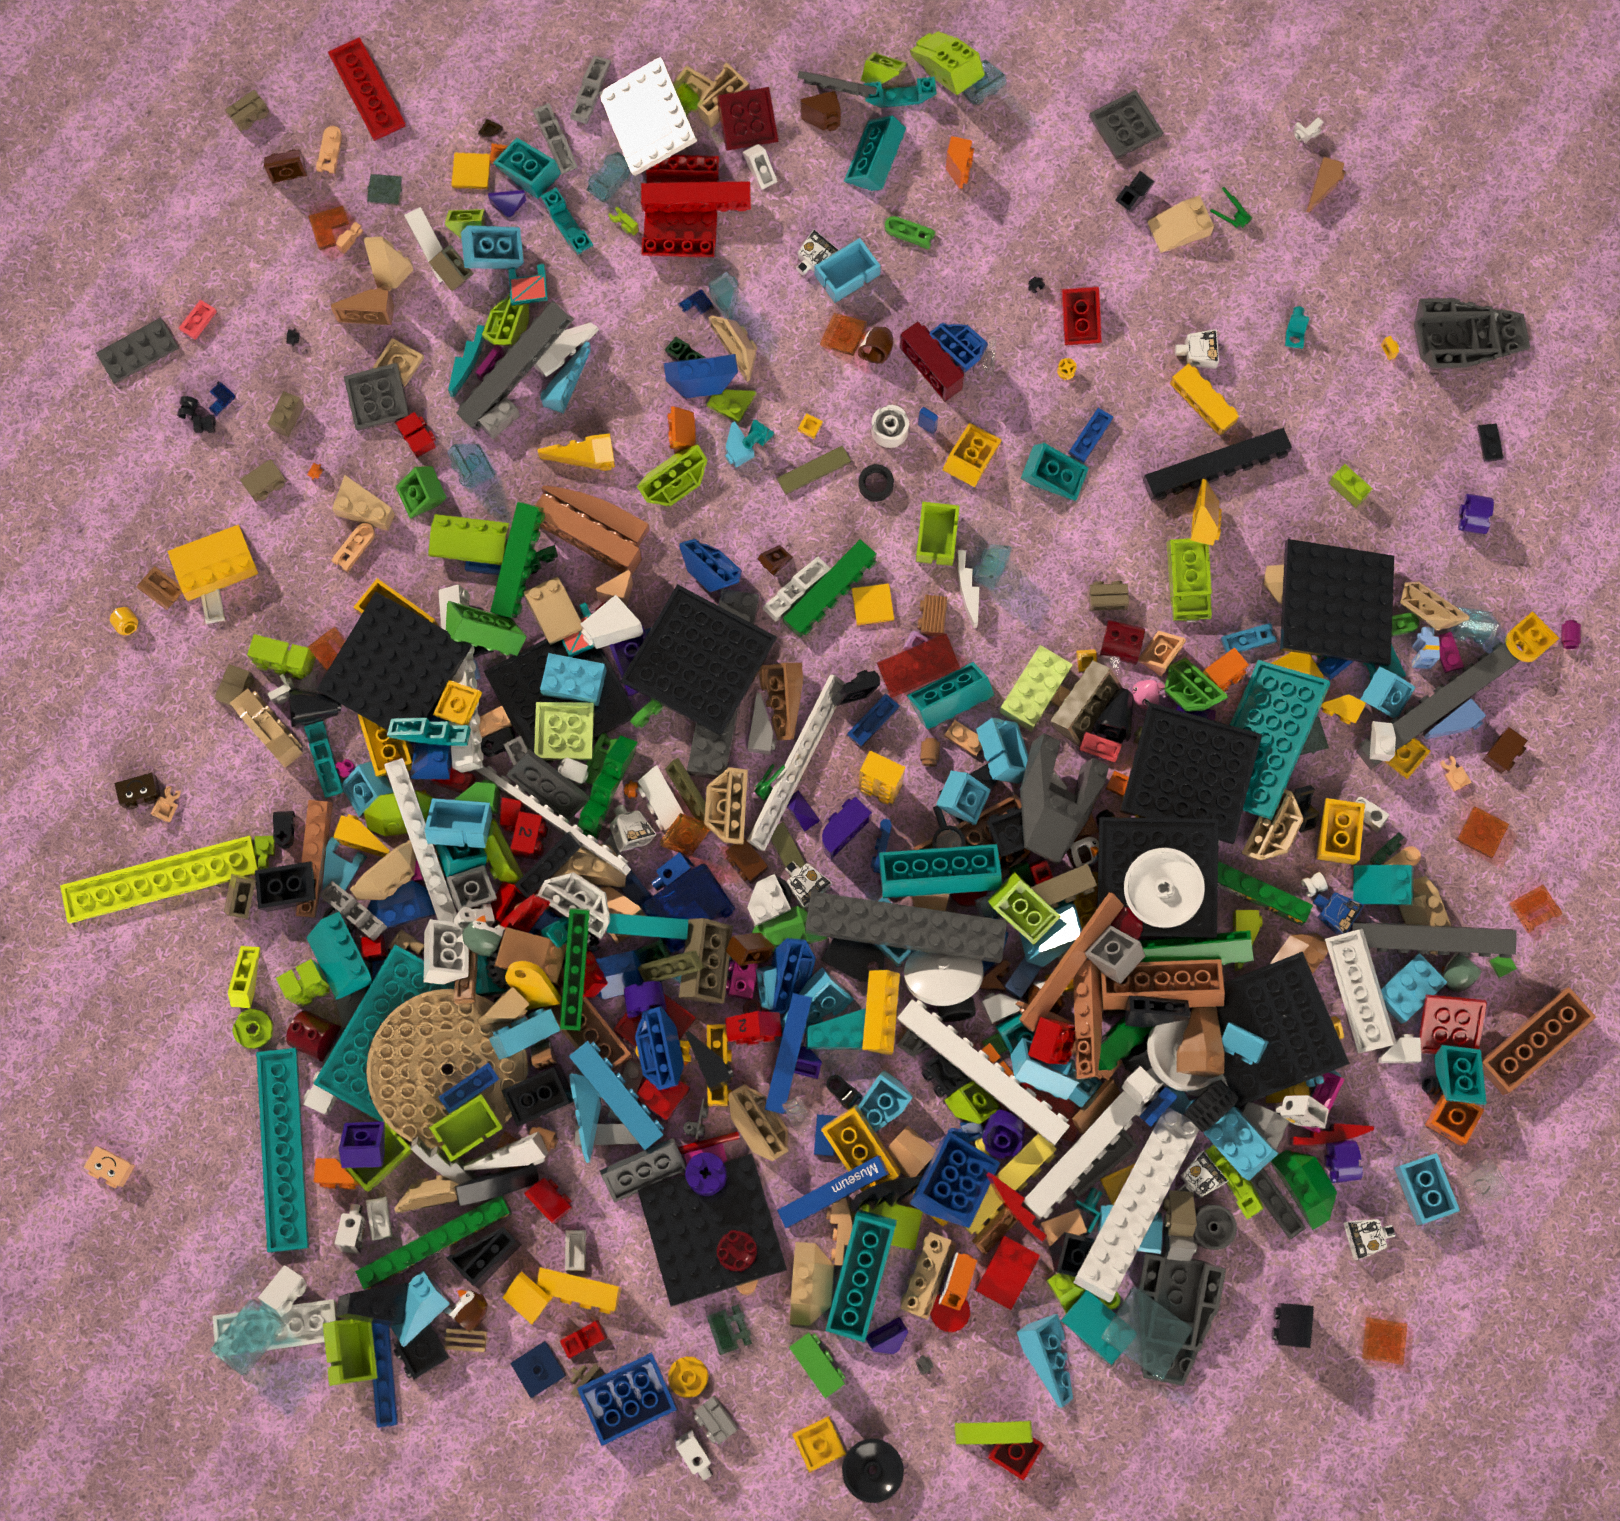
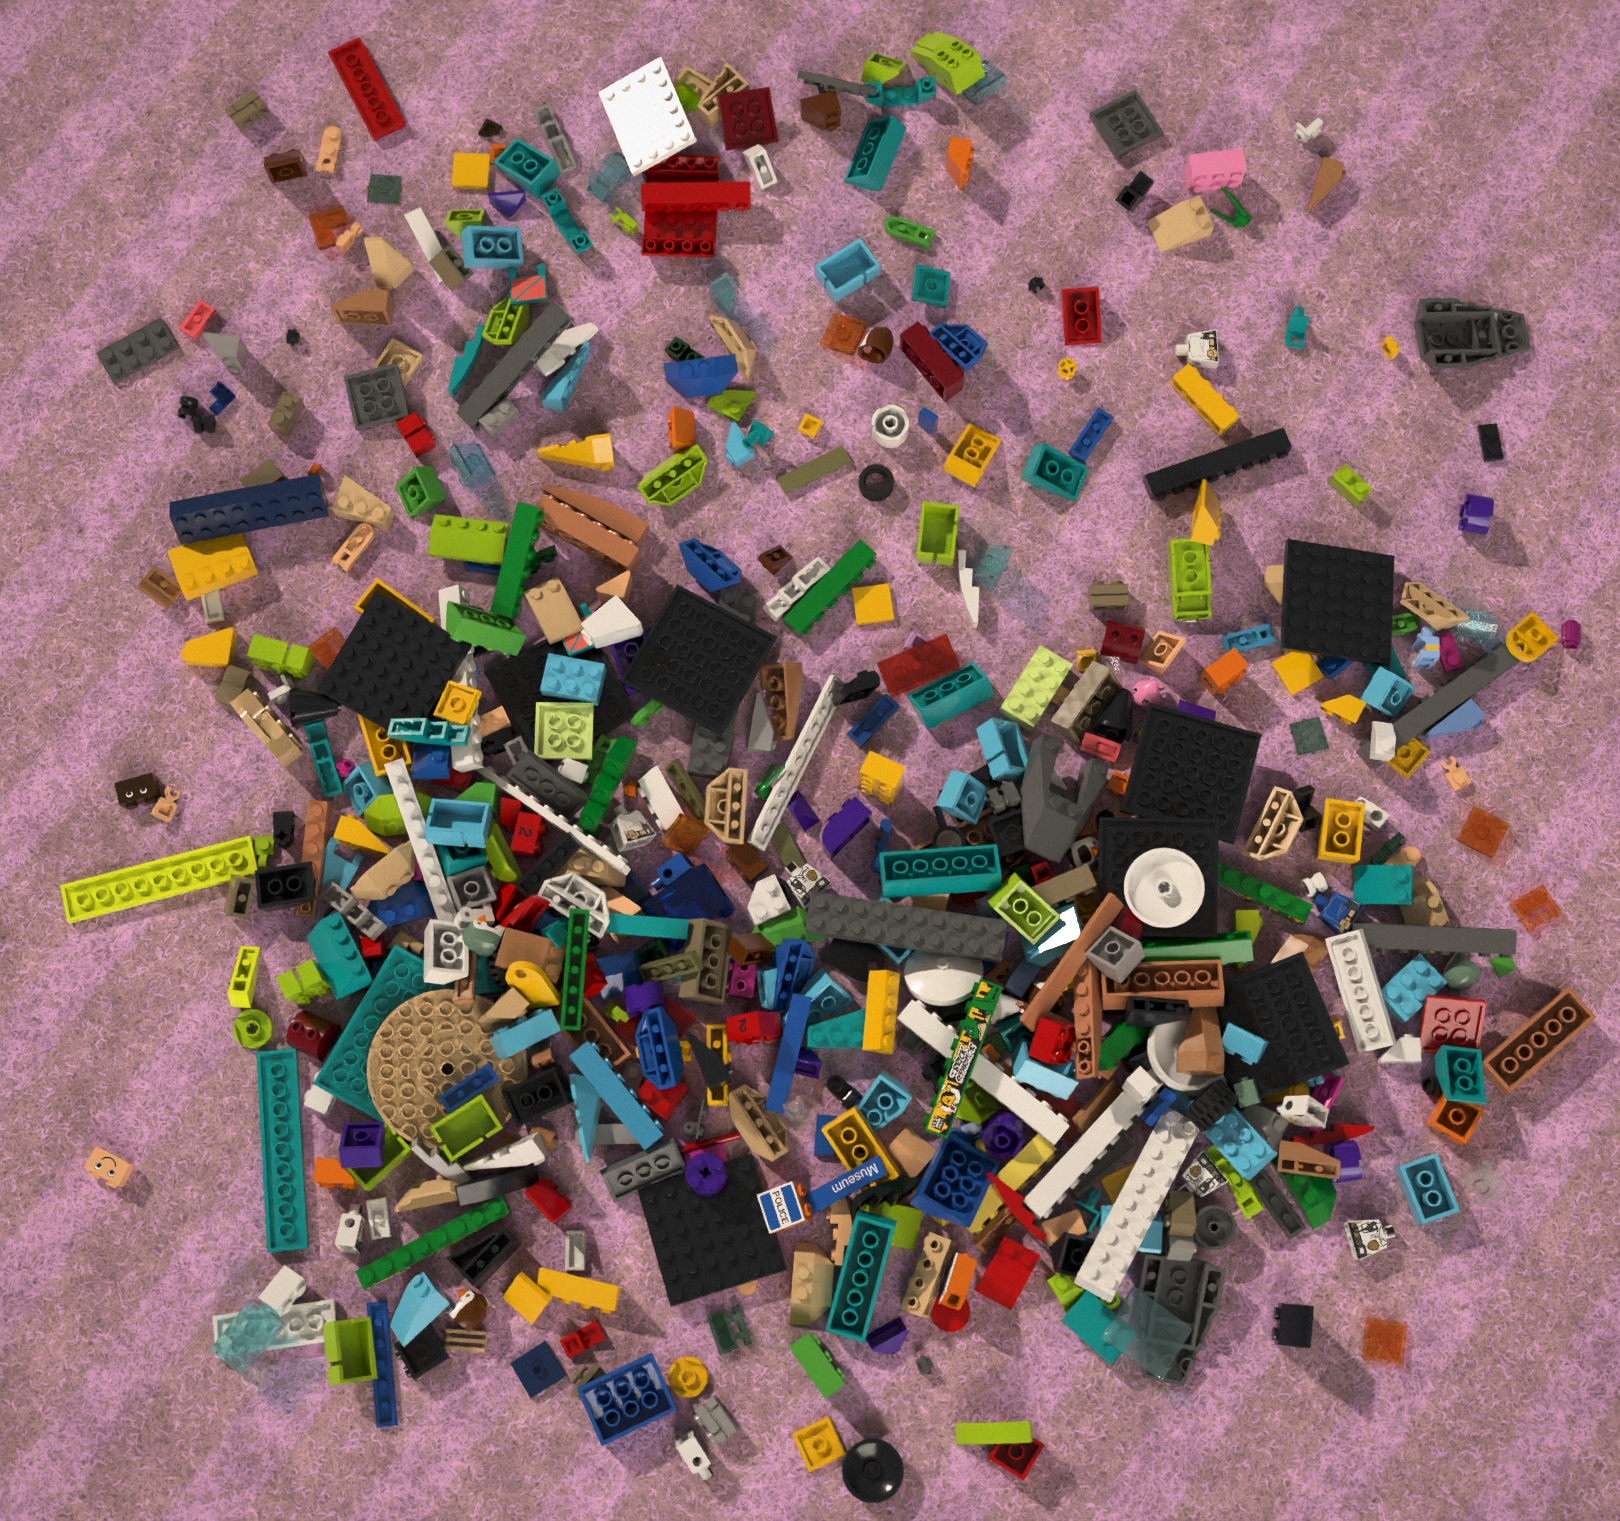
(124, 620): yellow head -> none
(211, 650): none -> yellow slope
(229, 350): none -> light grey slope
(249, 509): none -> dark blue brick
(375, 1305): black wedge -> none
(490, 361): magenta tile -> none
(589, 91): light grey slope -> none
(615, 1012): none -> lime plate
(697, 299): clear blue piece -> none
(736, 1251): dark red dish -> none
(785, 1207): none -> piece
(814, 251): torso -> none
(930, 286): none -> teal hinge
(930, 752): medium nougat brick -> none
(933, 616): medium nougat brick -> none
(963, 1059): none -> brick
(964, 738): light nougat plate -> none
(1004, 797): none -> dark grey wheel
(1043, 1349): medium azure wedge -> none
(1084, 1090): medium azure slope -> none
(1191, 687): bright green wedge -> none
(1215, 170): none -> bright pink brick
(1247, 1092): none -> sand green brick
(1283, 710): teal plate -> none
(1304, 1160): none -> medium nougat slope
(1505, 750): reddish brown brick -> none

